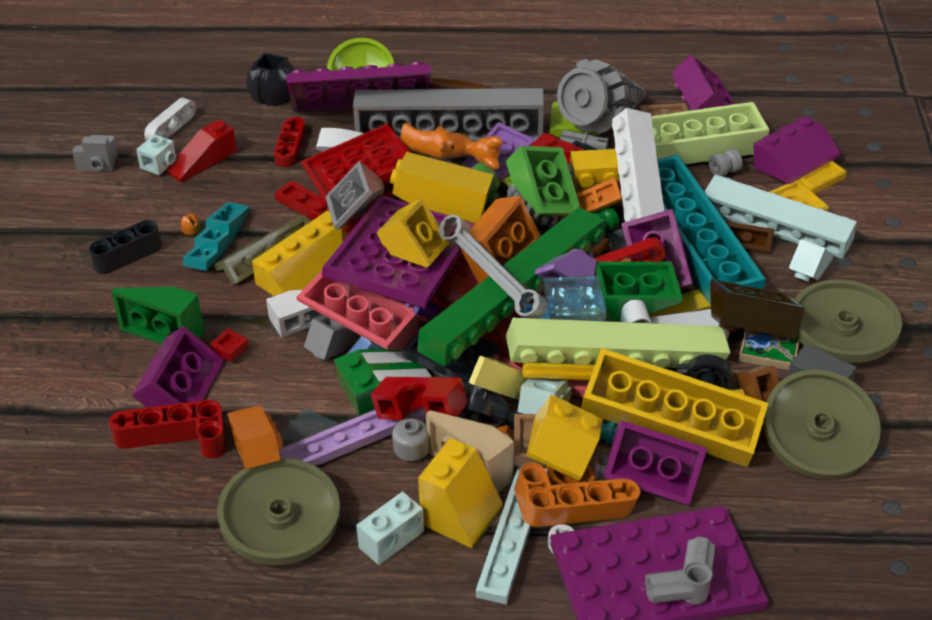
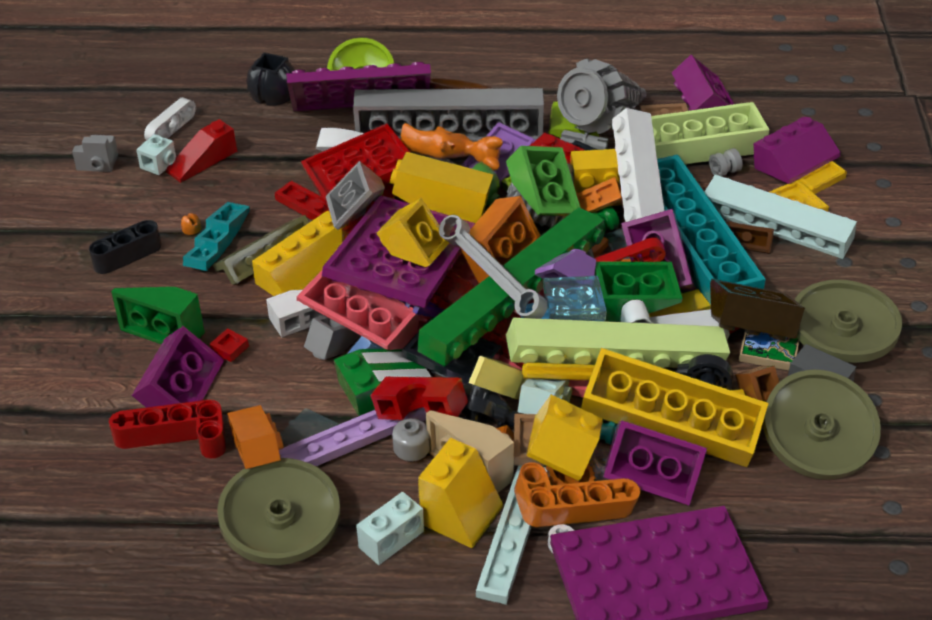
(293, 148): red beam -> none
(687, 584): light grey piece -> none
(810, 261): light aqua slope -> none

